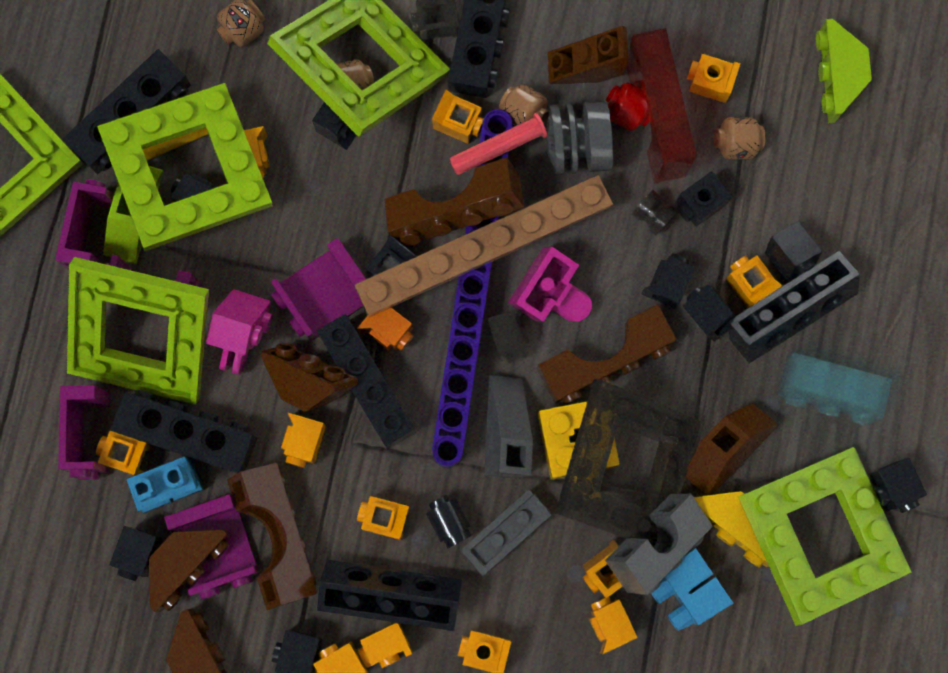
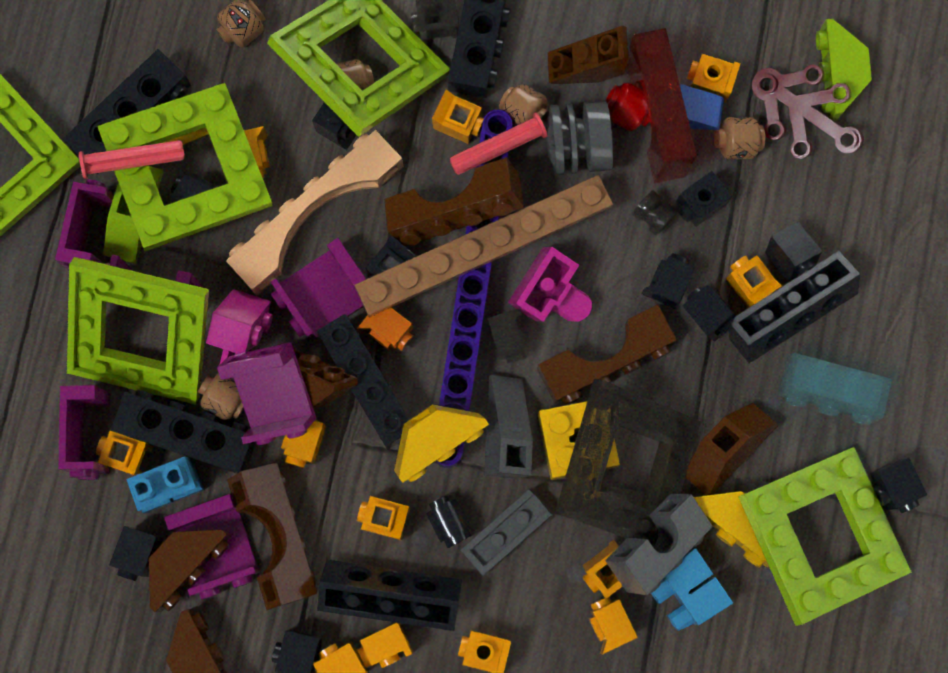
(131, 157): none -> coral axle
(221, 397): none -> medium nougat head
(270, 392): none -> magenta panel
(365, 167): none -> light nougat arch
(433, 437): none -> yellow slope
(702, 108): none -> blue slope
(801, 107): none -> plant

